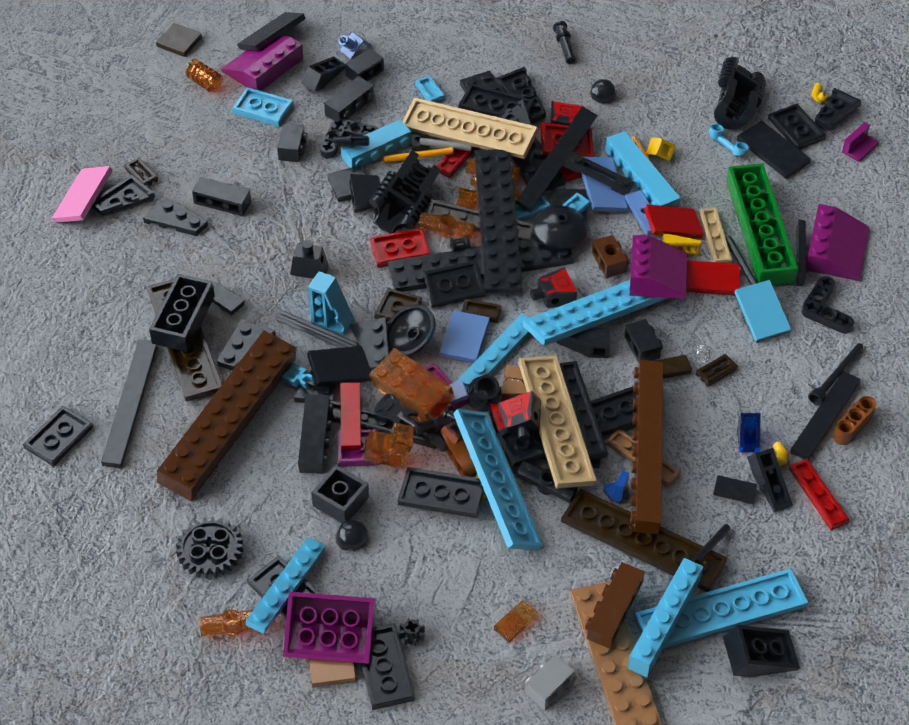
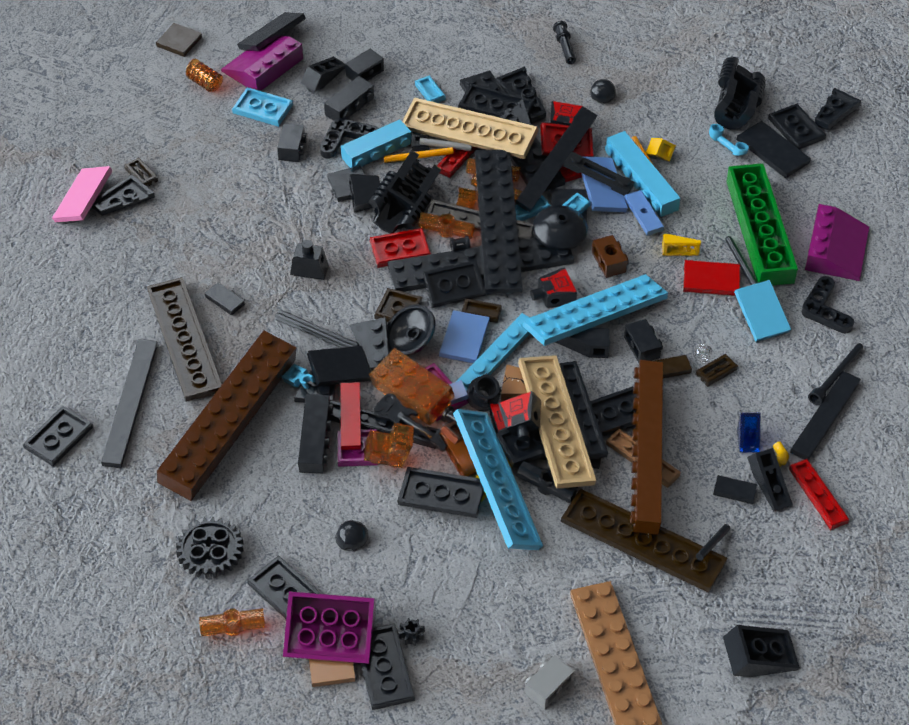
(176, 216): wing -> none
(182, 312): black brick -> none
(221, 196): brick -> none
(240, 343): wing -> none
(287, 581): medium azure plate -> none
(329, 305): medium azure wedge -> none
(340, 494): black brick -> none
(350, 141): black axle -> none
(352, 44): medium blue bracket -> none
(432, 425): black axle -> none
(515, 621): clear orange tile -> none
(615, 604): reddish brown brick -> none
(617, 490): blue tile -> none
(657, 269): magenta slope -> none
(665, 617): medium azure brick -> none
(673, 221): red tile -> none
(715, 235): tan tile -> none
(733, 606): medium azure plate -> none
(801, 252): black tile -> none
(817, 95): yellow arm -> none
(855, 420): dark orange beam -> none
(859, 143): magenta panel -> none

